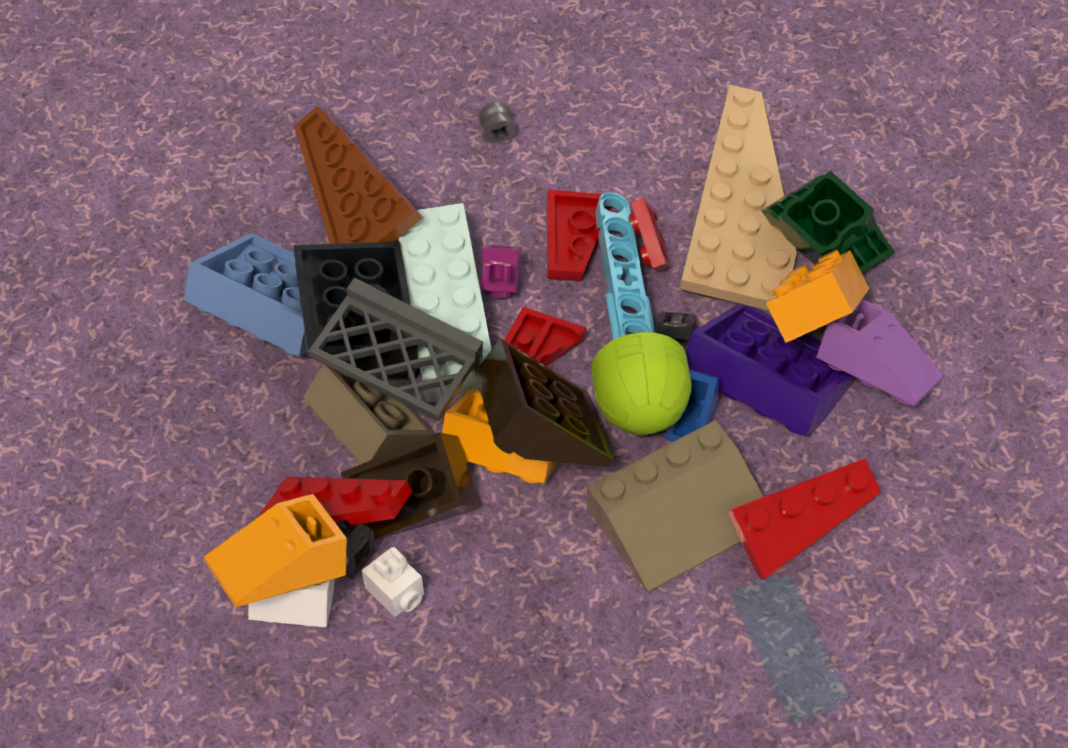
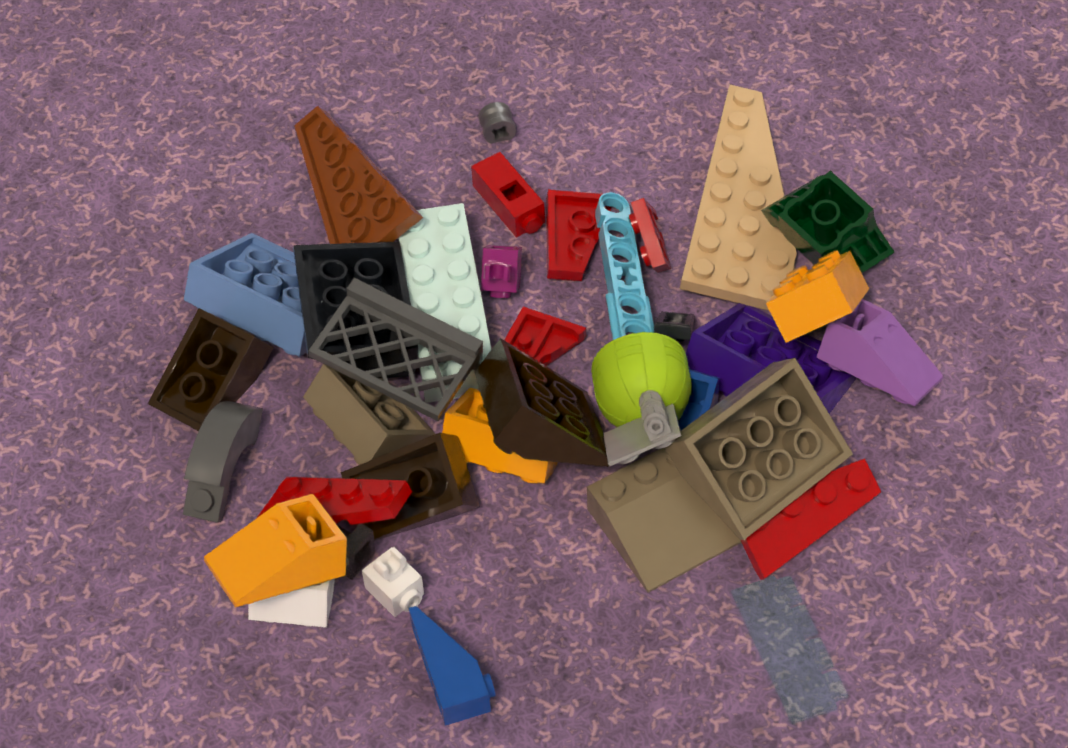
(209, 367): none -> dark brown slope
(213, 457): none -> dark grey arch
(452, 671): none -> blue slope
(508, 195): none -> red brick
(654, 429): none -> light grey hinge
(760, 447): none -> dark tan slope

